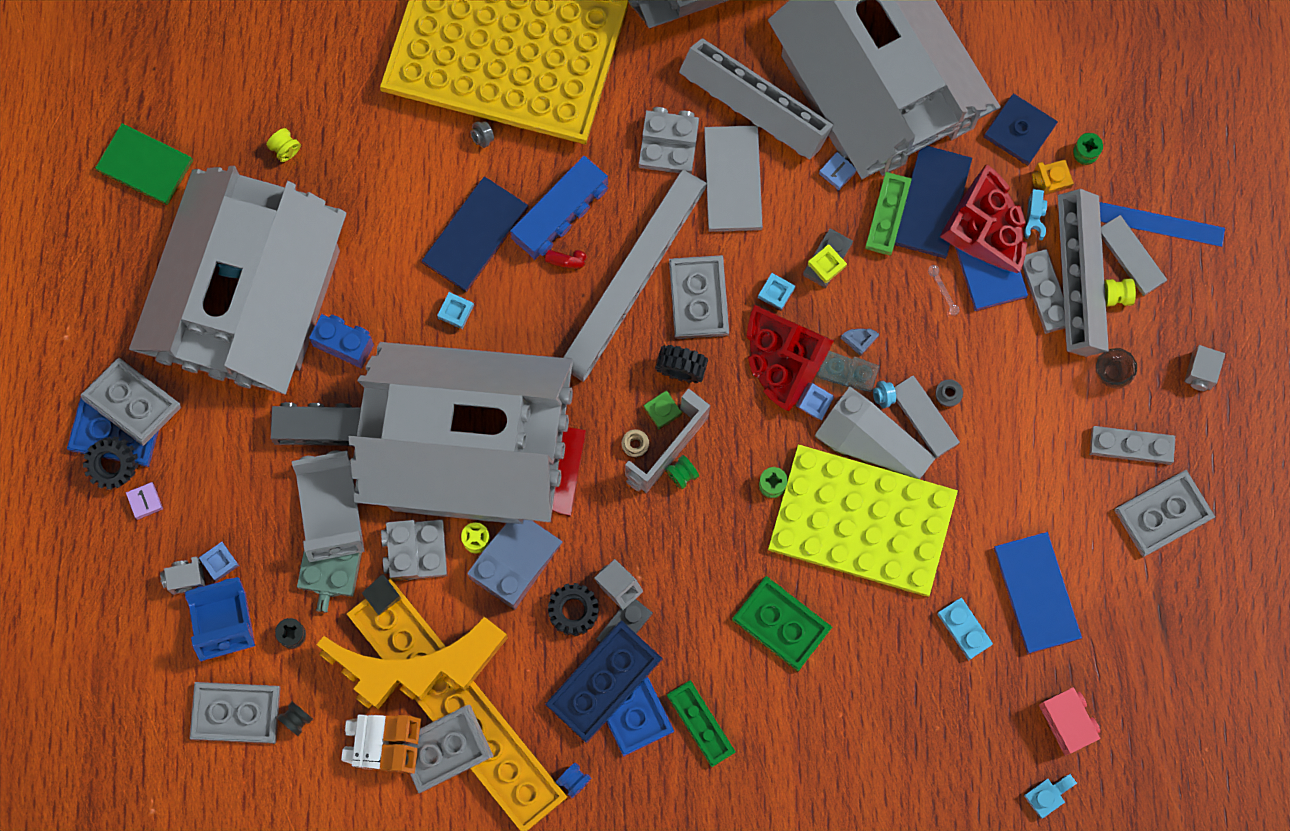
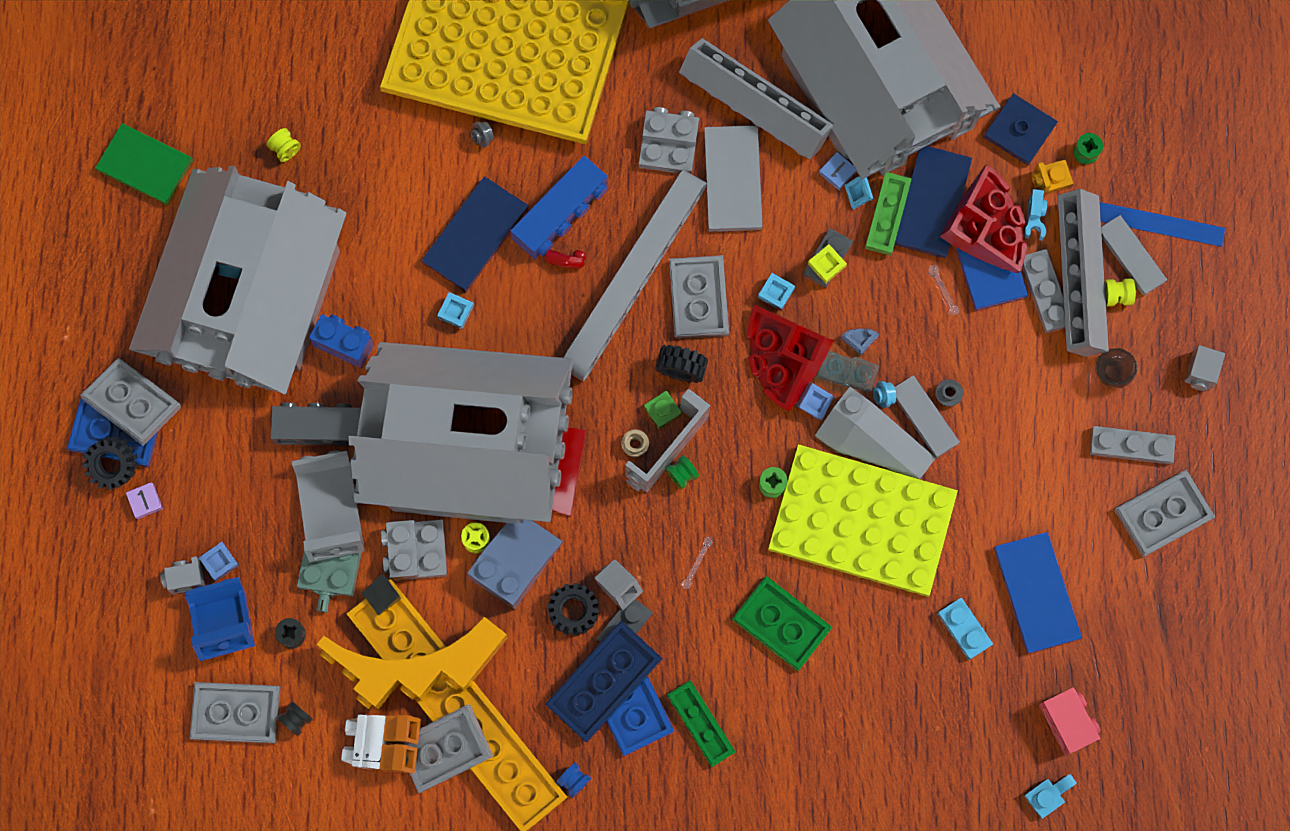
(687, 583): none -> clear hinge
(858, 192): none -> medium azure slope

